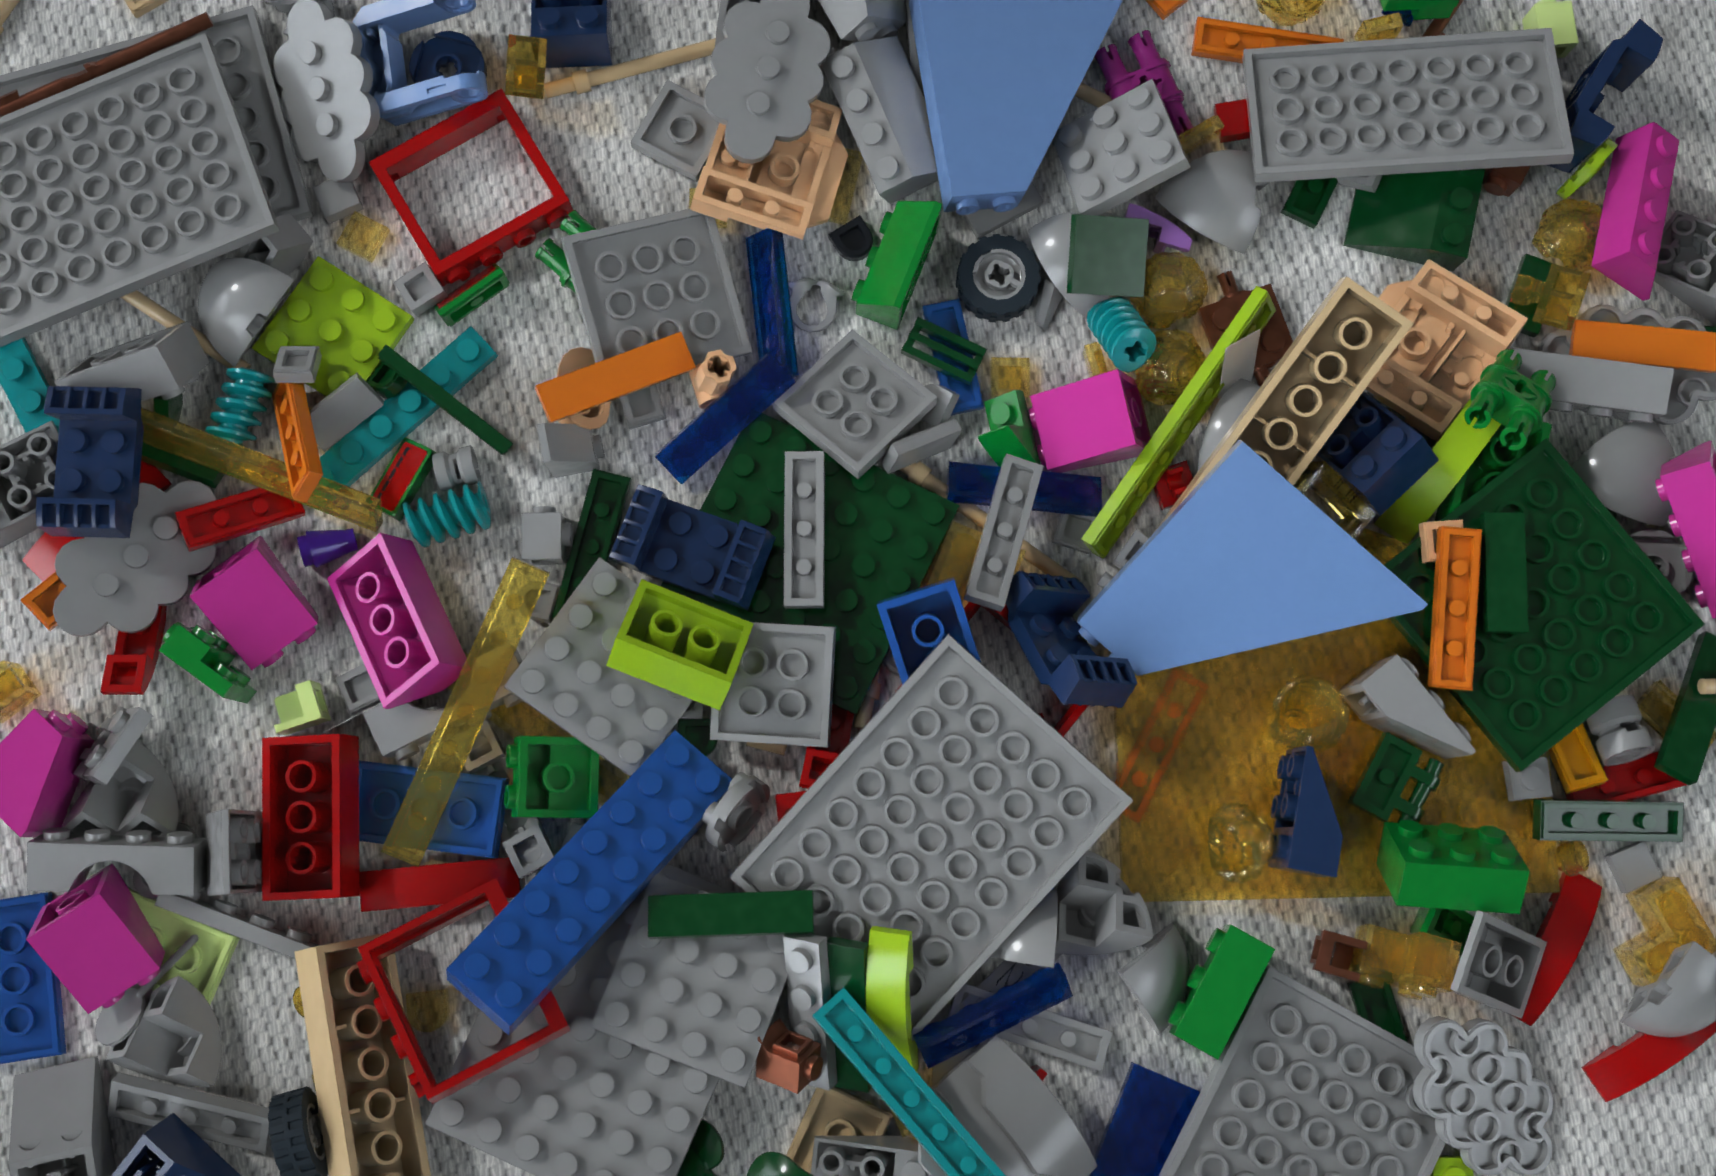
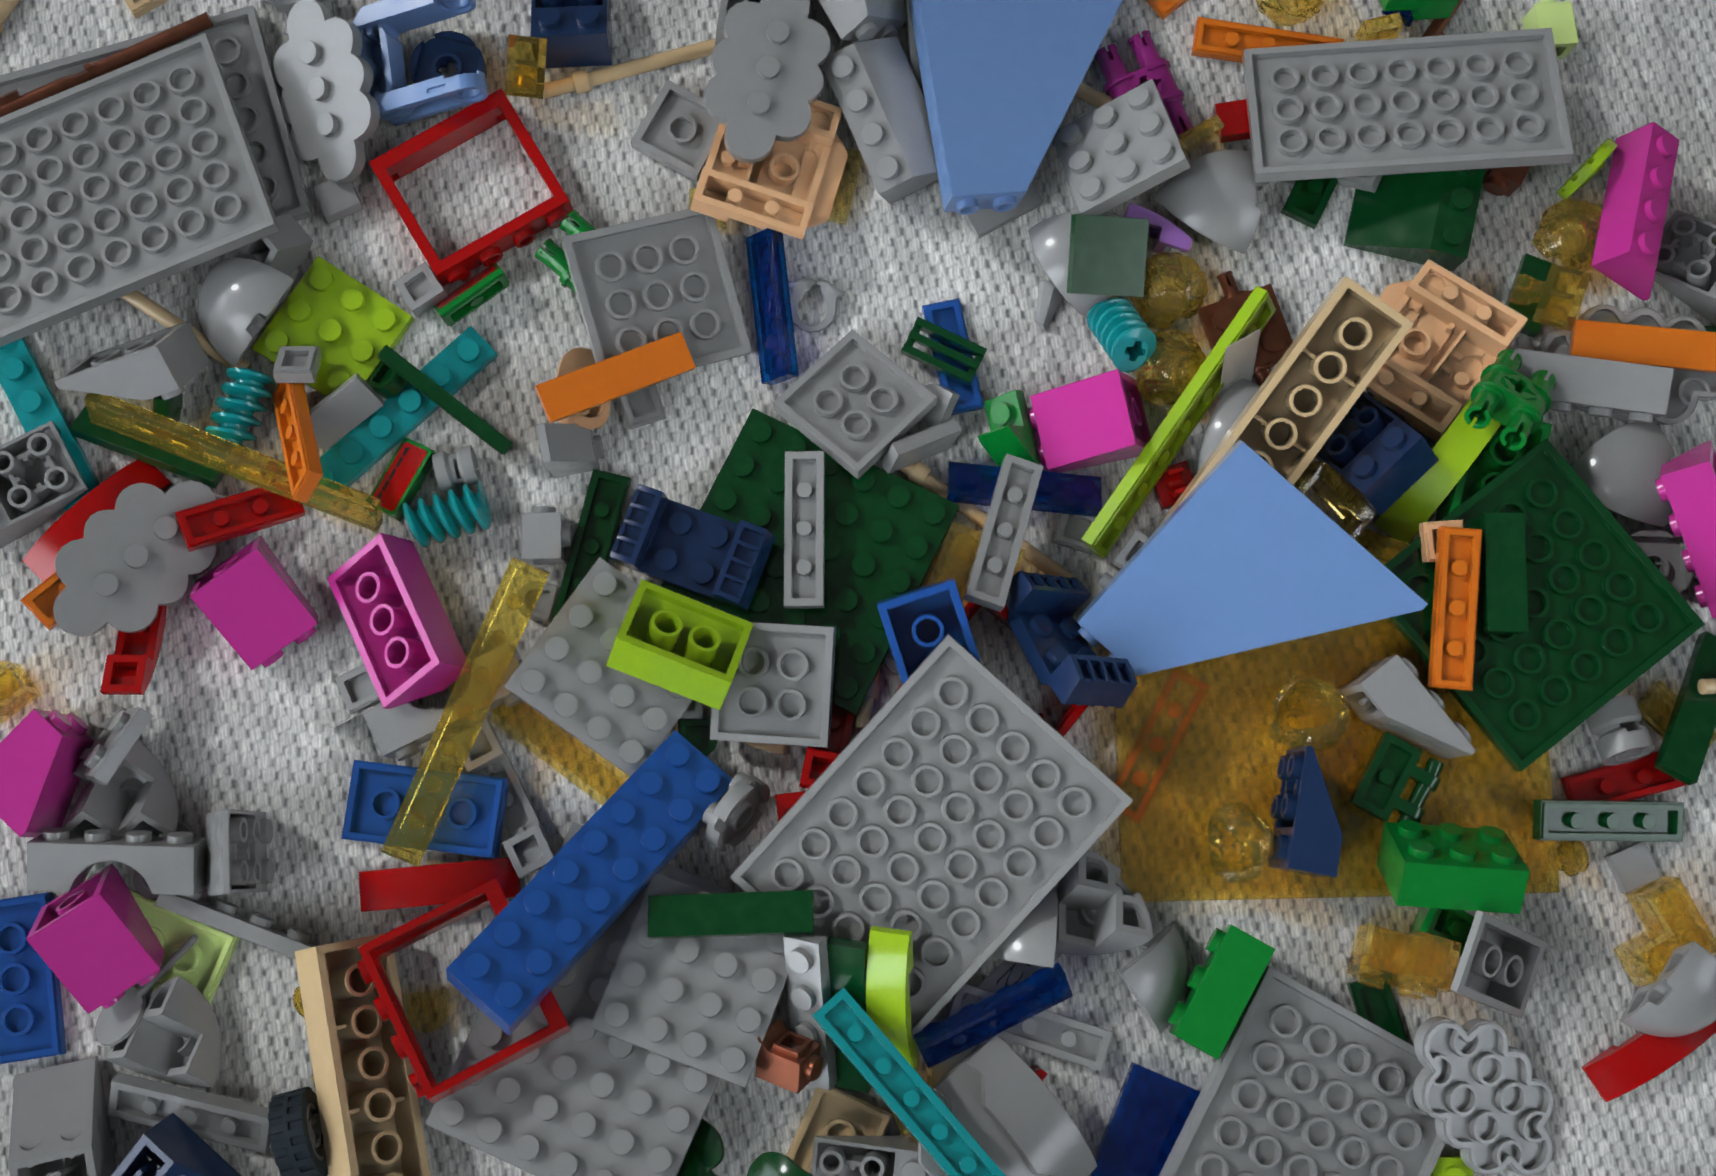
(94, 462): dark blue plate -> none
(207, 659): green plate -> none
(301, 708): yellowish green panel -> none
(310, 817): red brick -> none
(324, 546): dark purple cone -> none
(363, 236): clear yellow tile -> none
(552, 778): green plate -> none
(712, 377): light nougat piece -> none
(725, 418): clear blue plate -> none
(852, 240): black tile -> none
(897, 261): green slope -> none
(998, 278): black wheel -> none
(1009, 375): clear yellow tile -> none
(1094, 359): clear yellow tile -> none
(1334, 953): copper window -> none
(1530, 783): light grey plate -> none
(1565, 932): red slope -> none
(1577, 761): light orange tile -> none
(1615, 66): dark blue plate -> none

